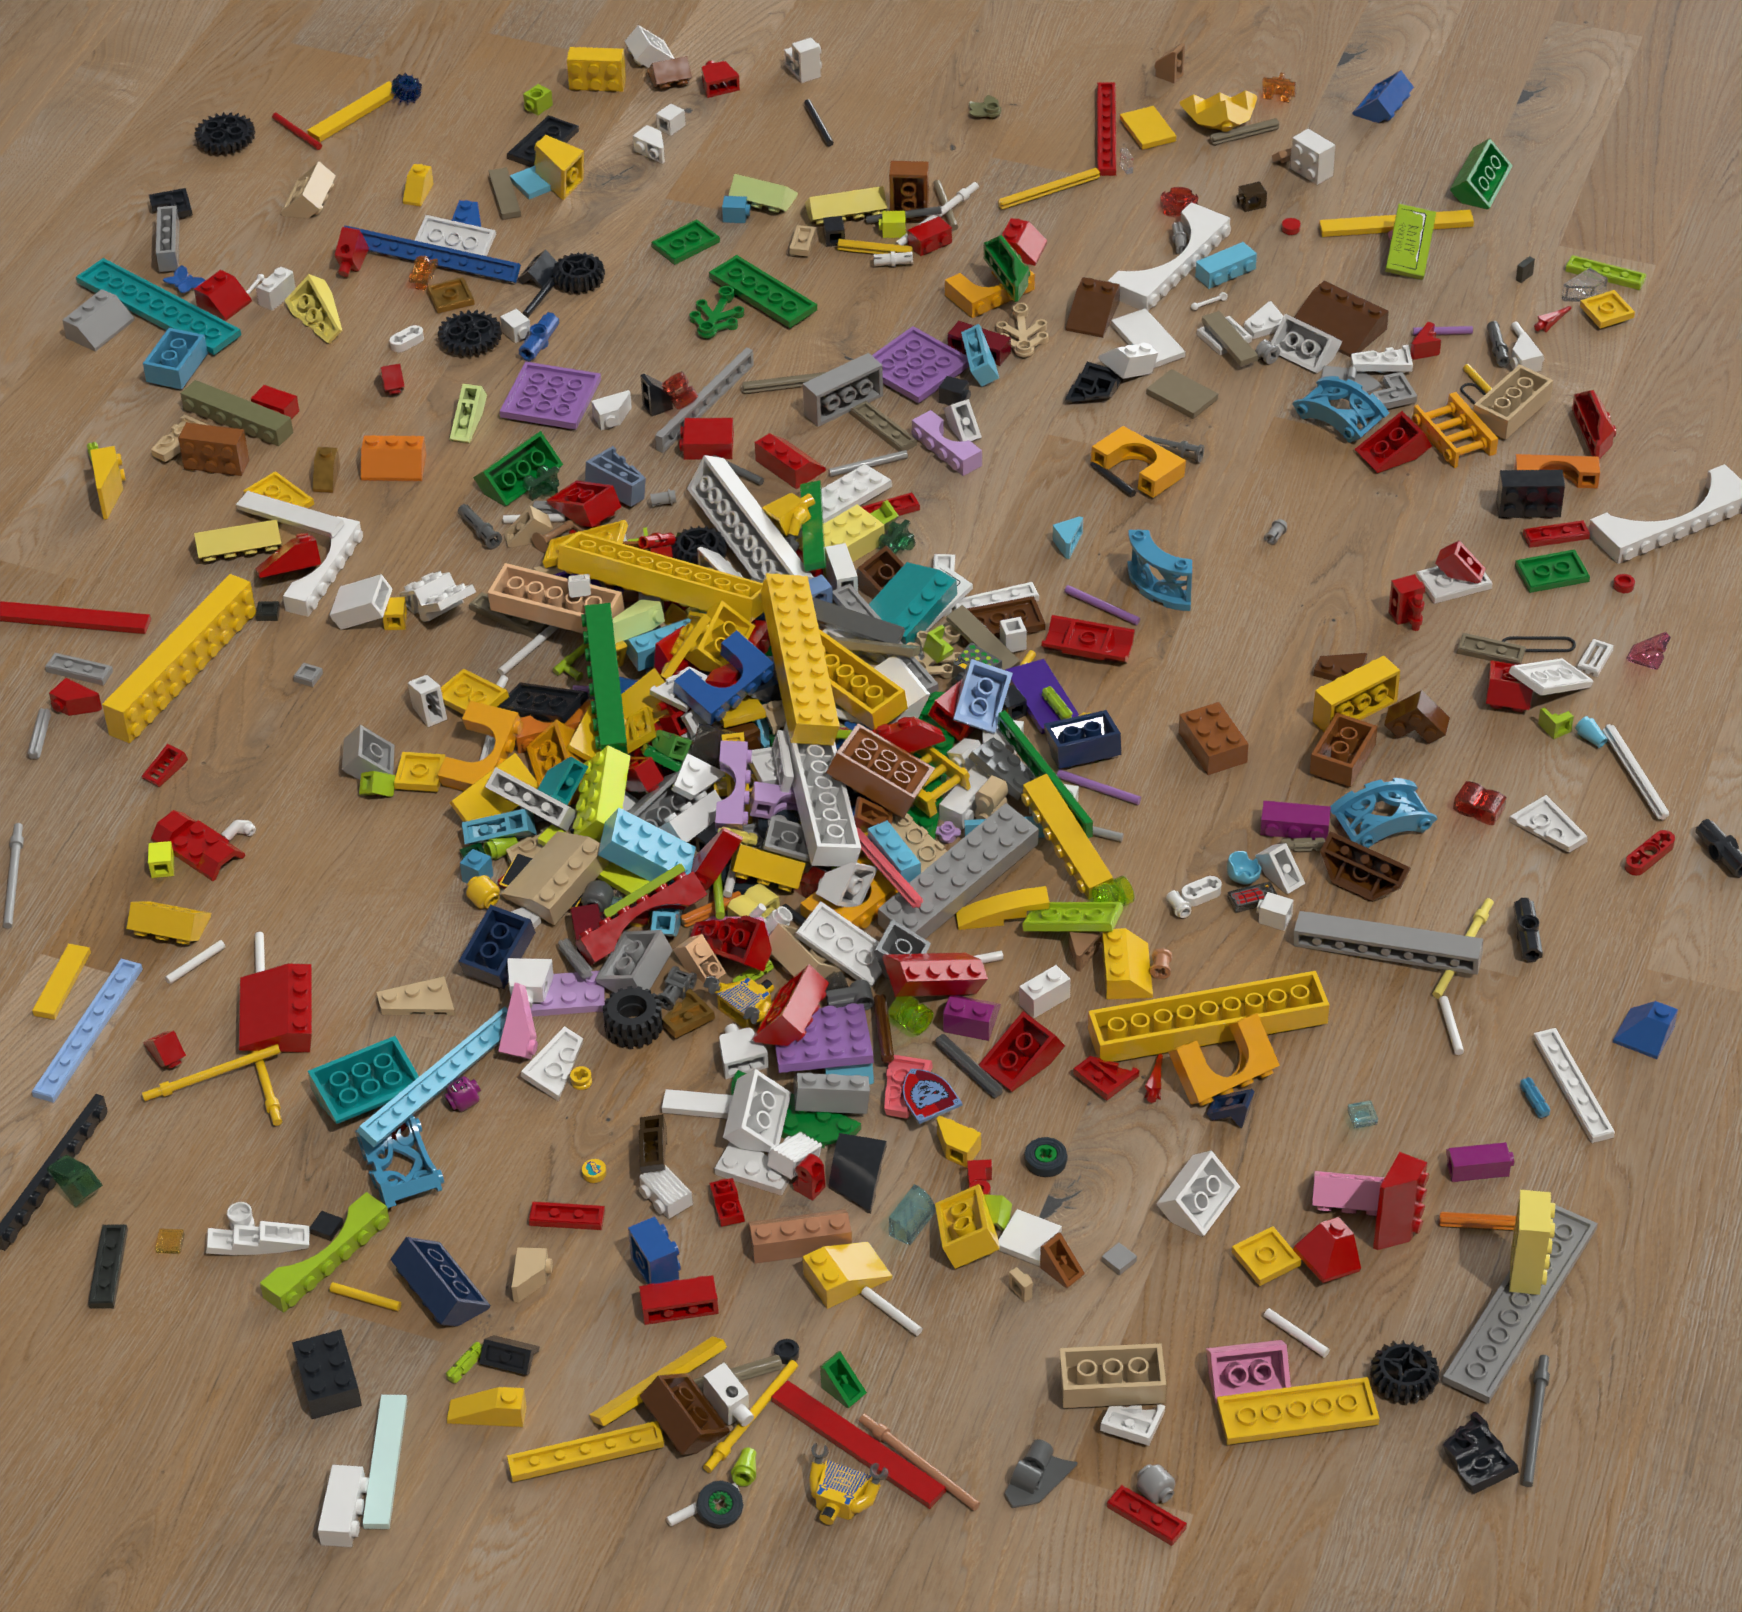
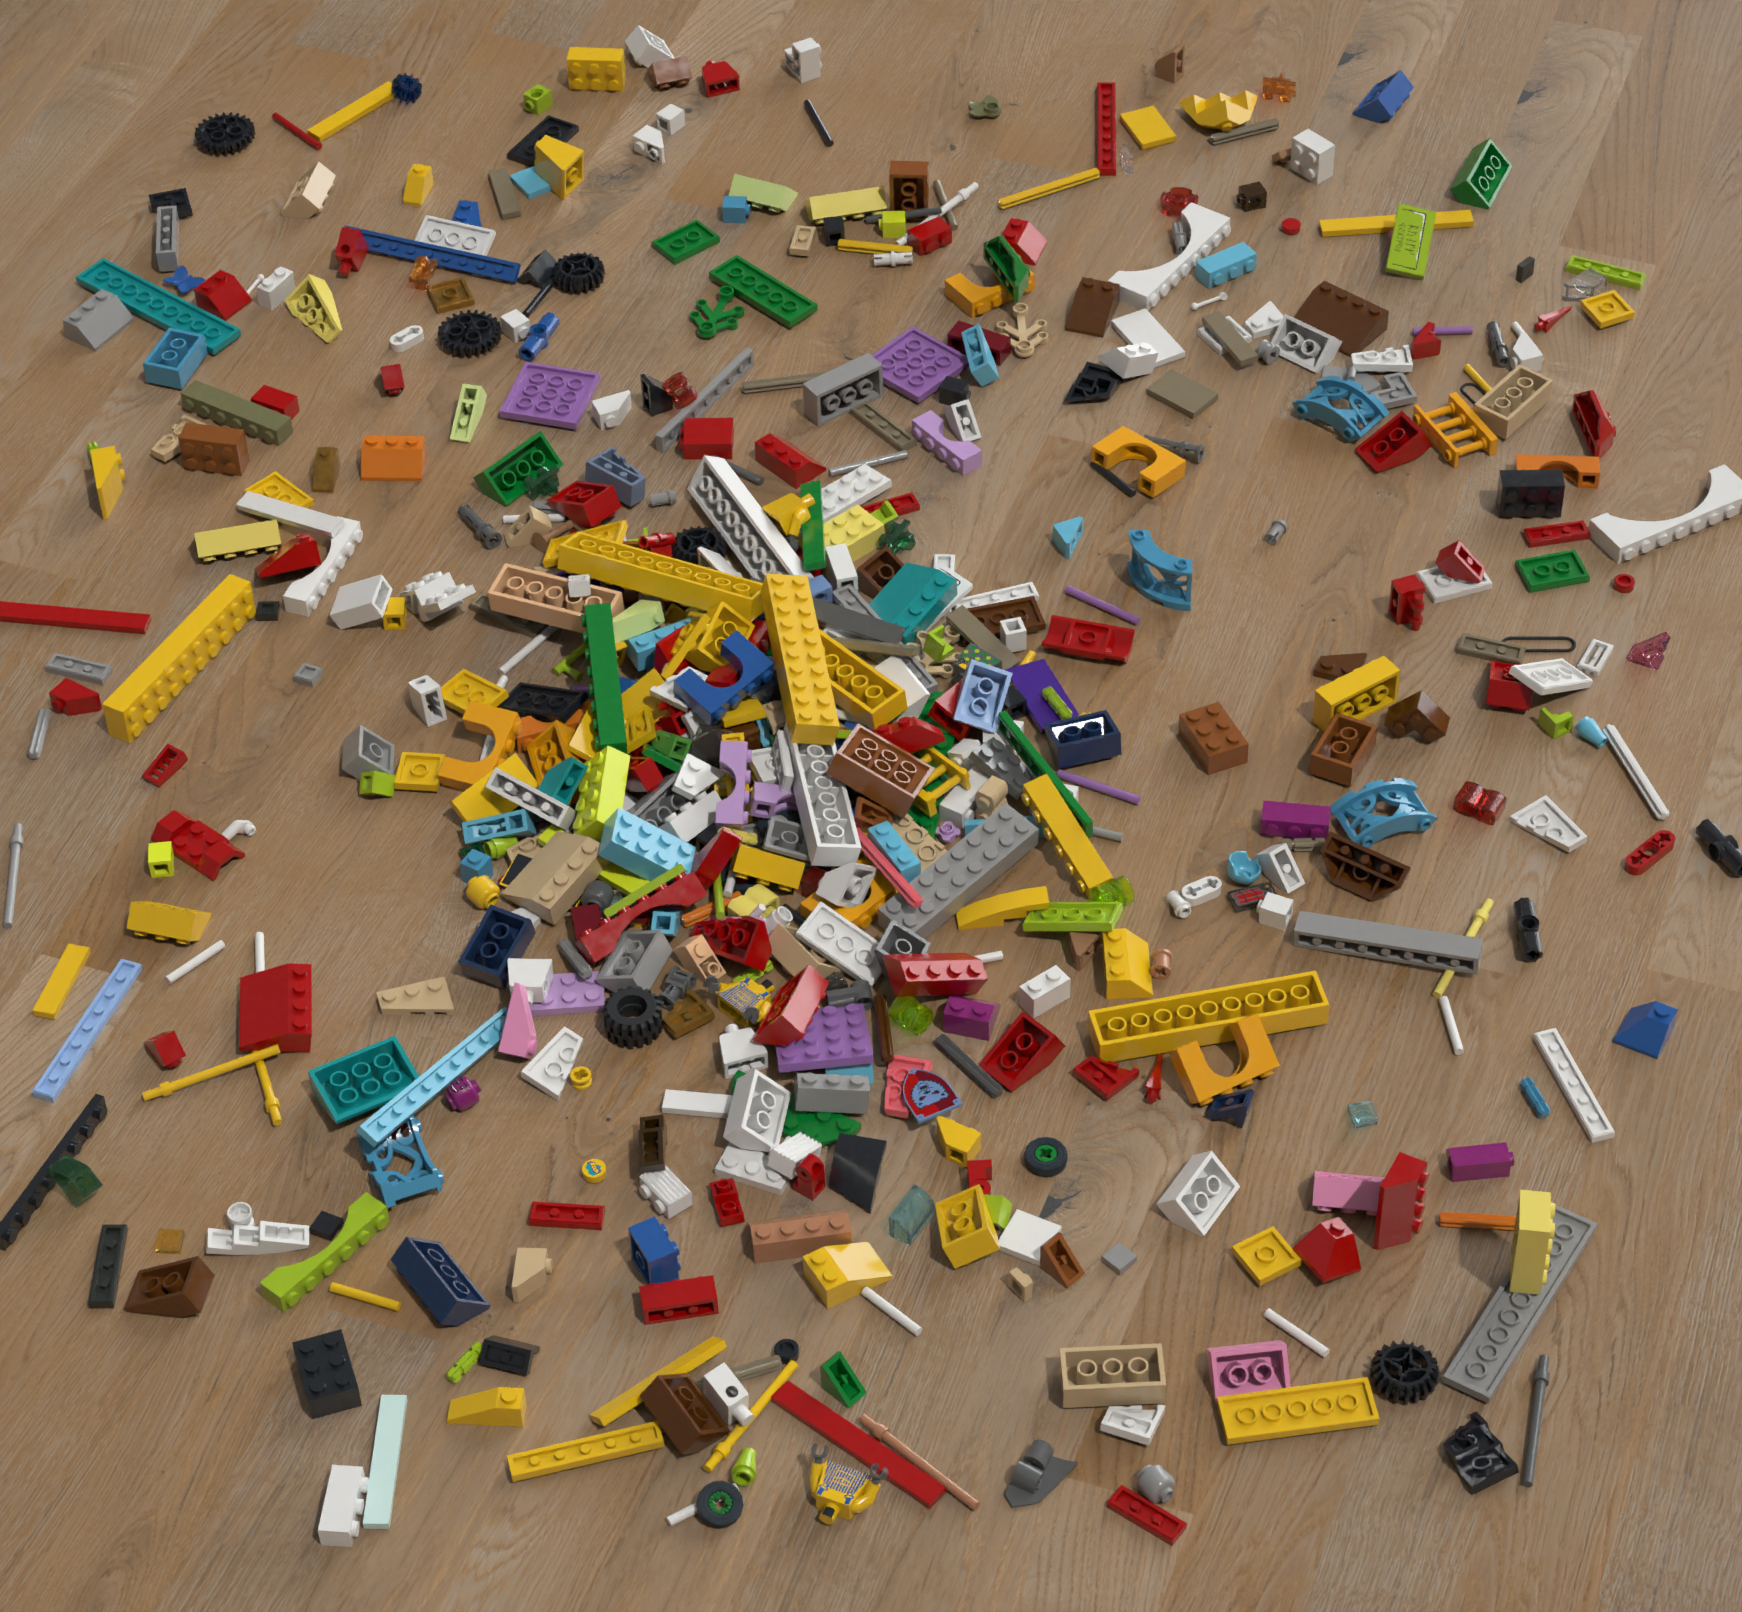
(171, 1289): none -> reddish brown slope

